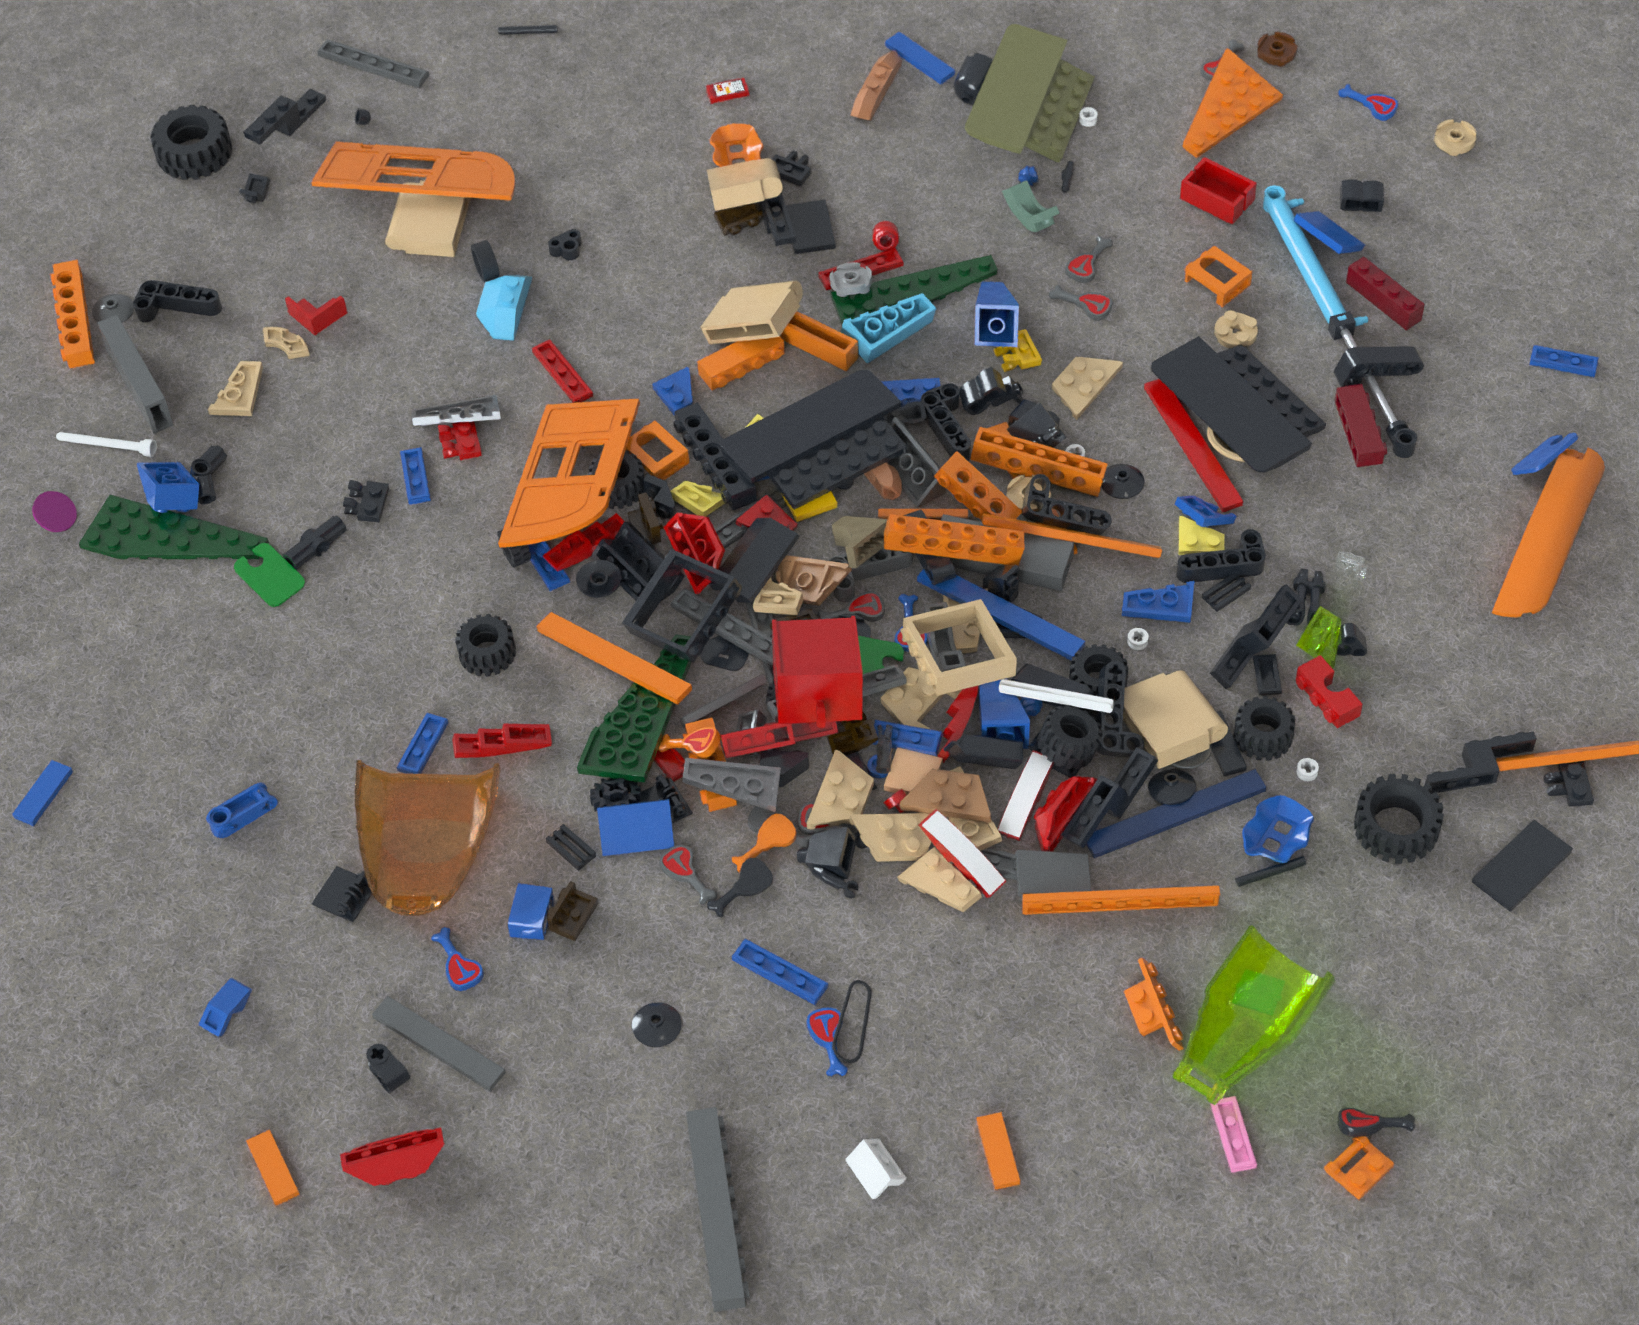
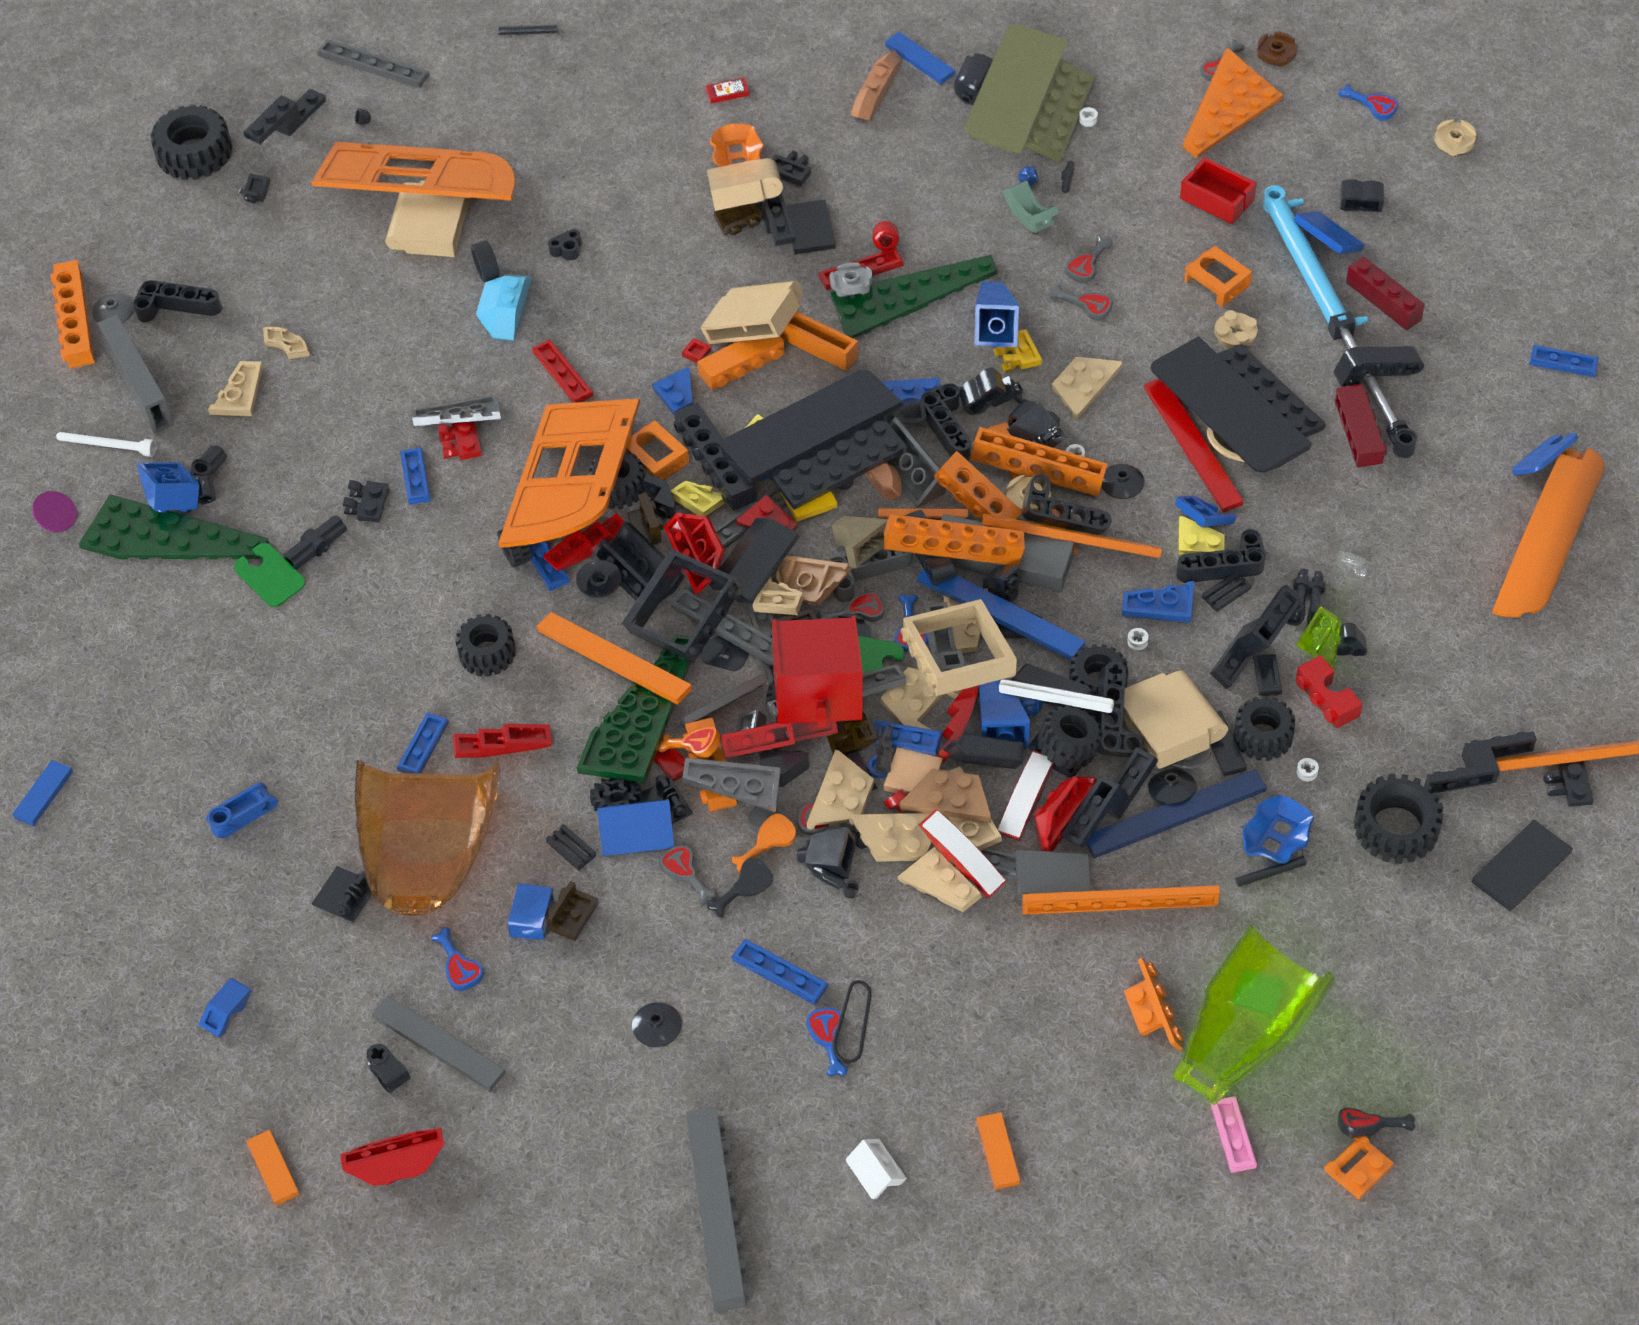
(314, 318): red panel -> none
(696, 350): none -> red tile
(888, 326): medium azure wedge -> none

